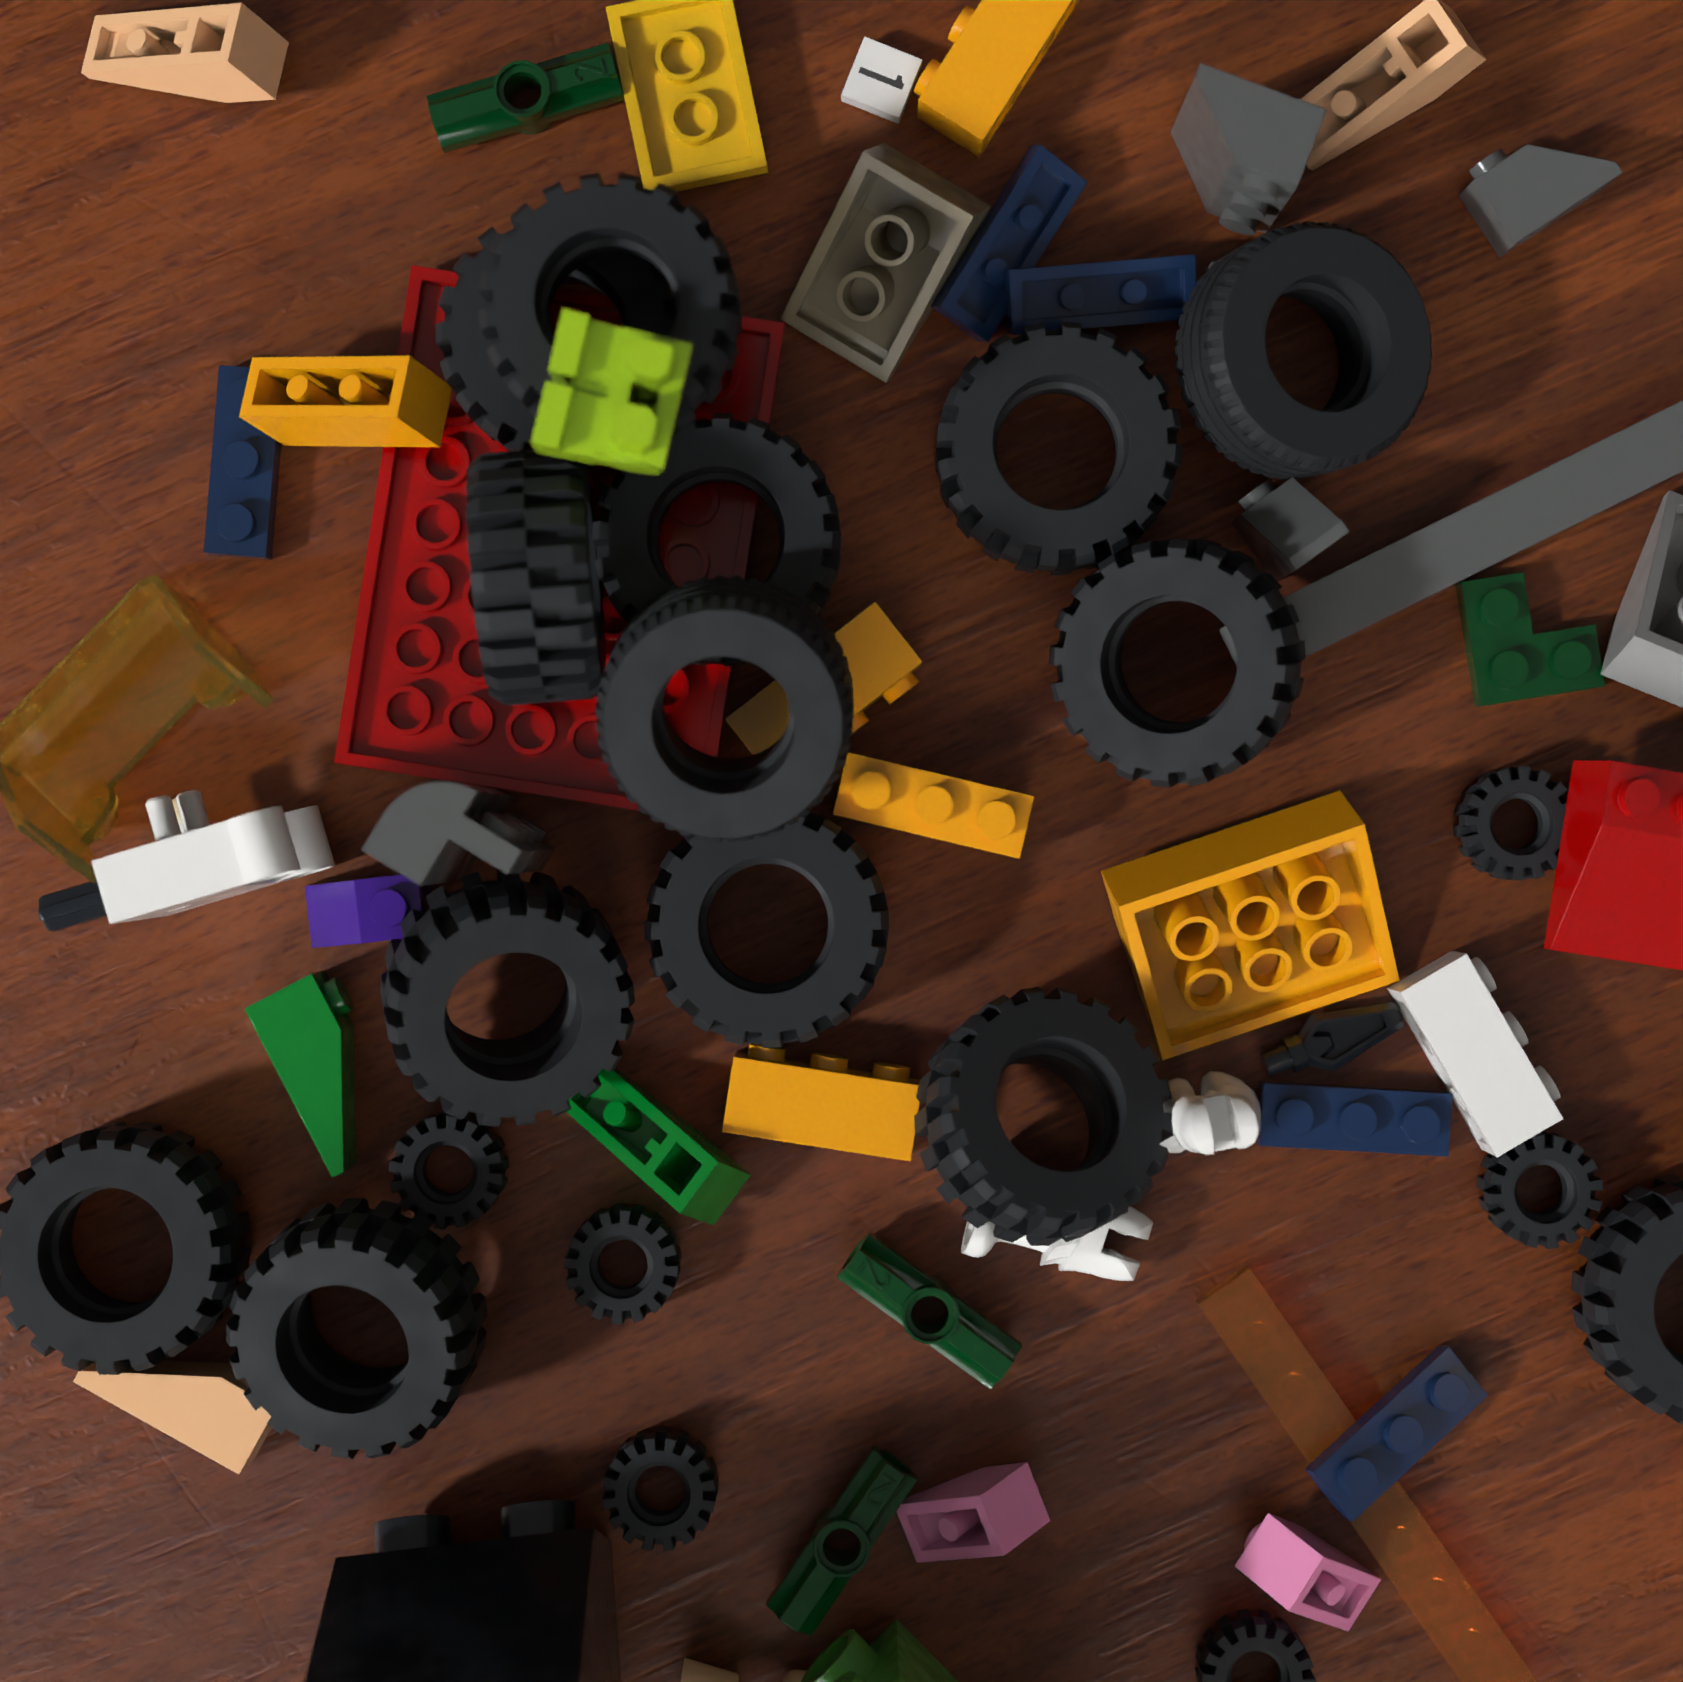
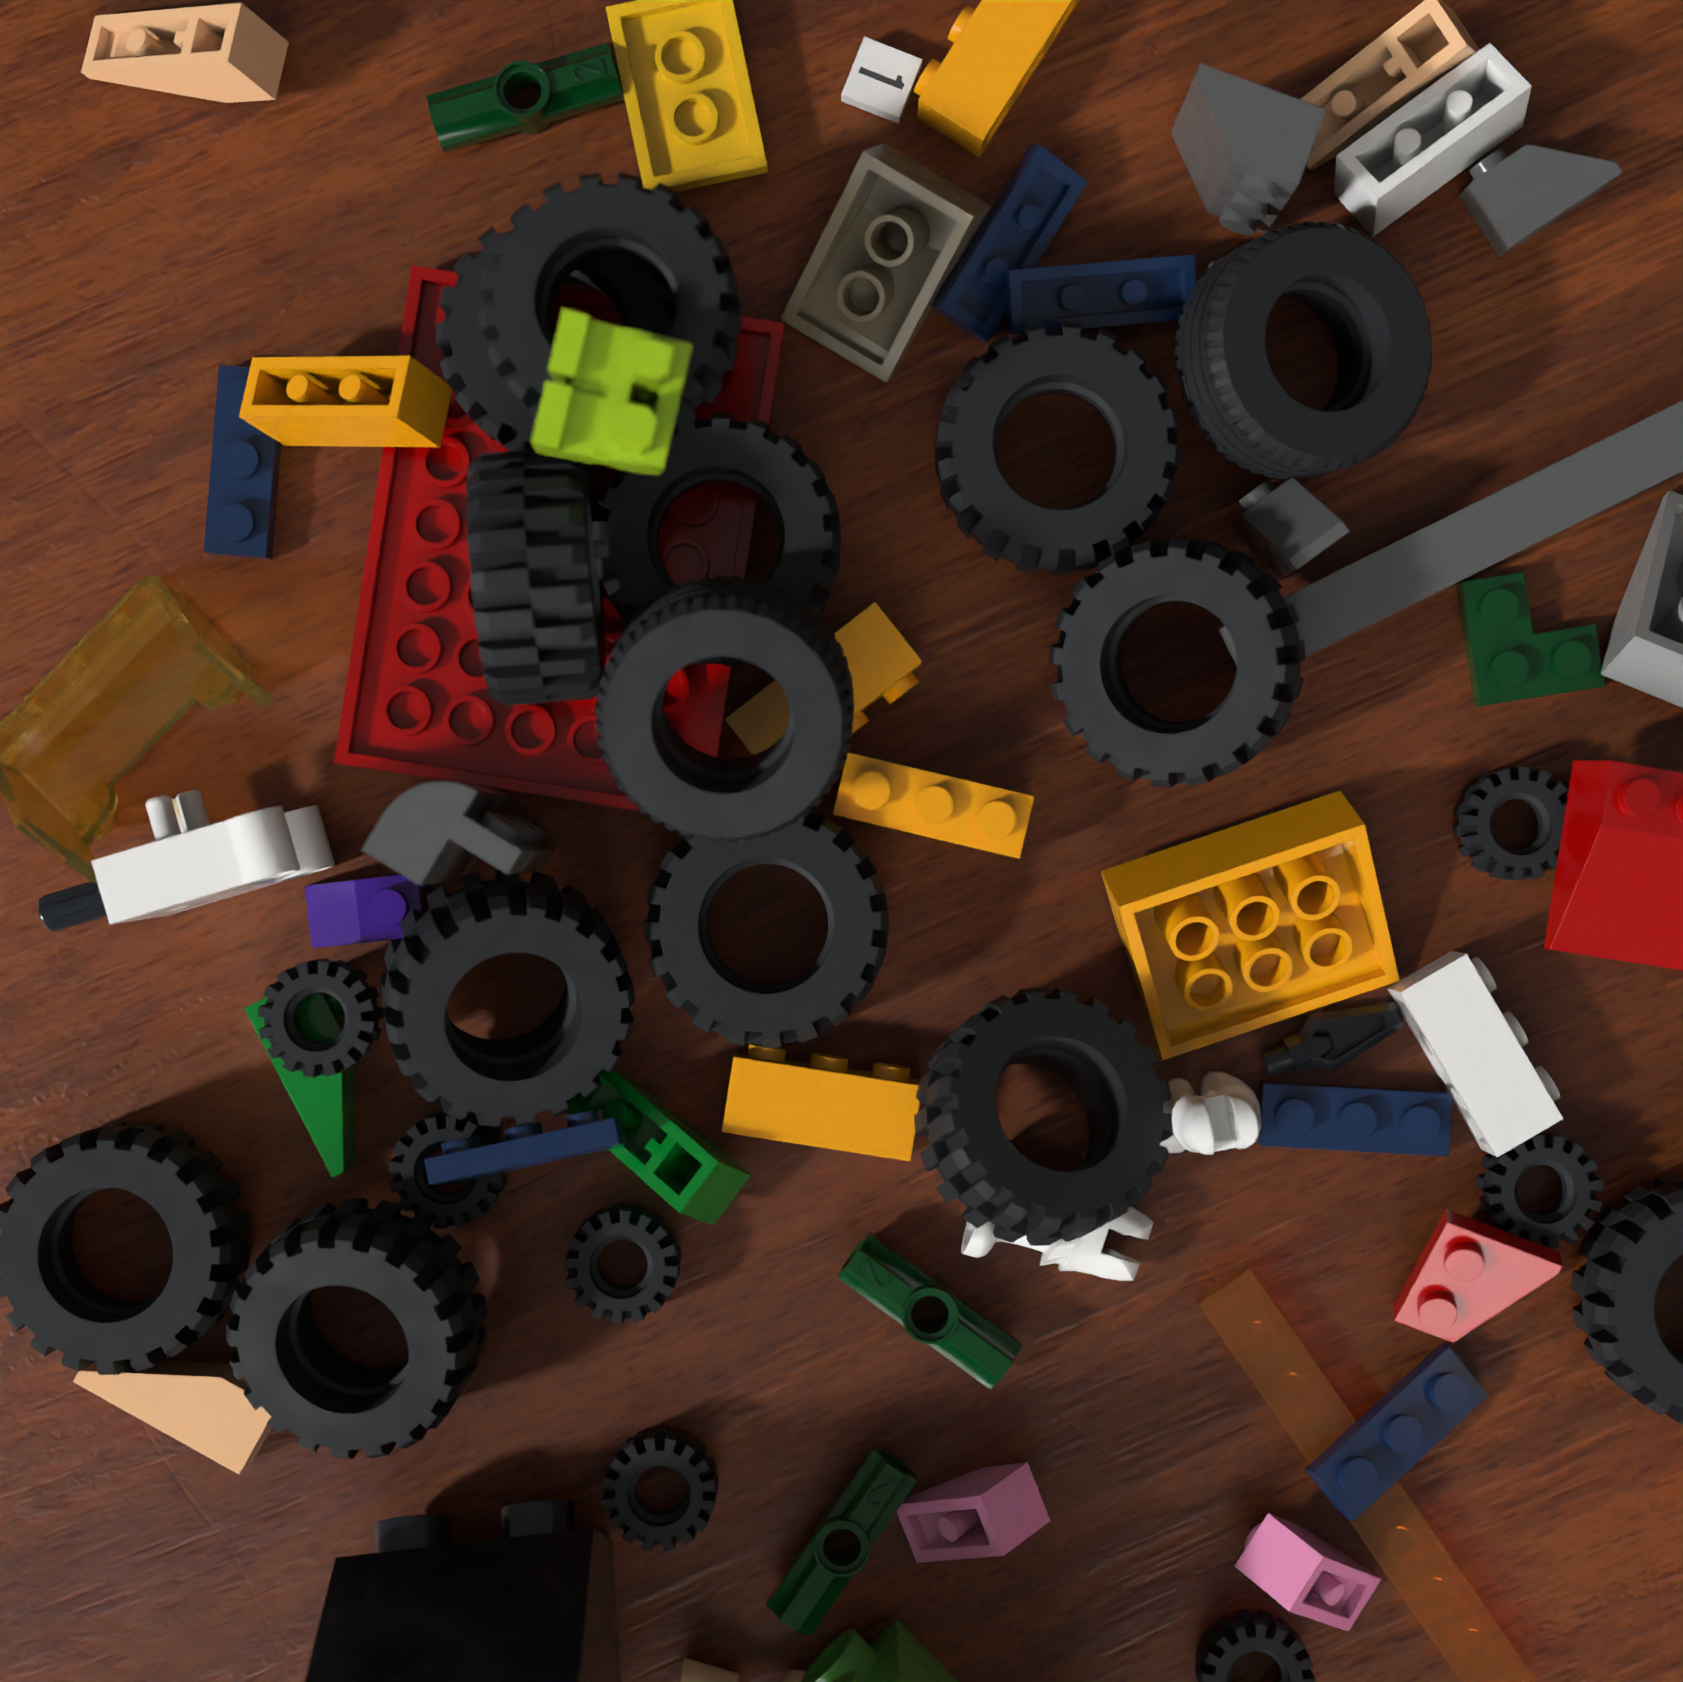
(282, 1022): none -> black tyre
(525, 1147): none -> dark blue plate
(1431, 139): none -> white brick
(1470, 1276): none -> wing

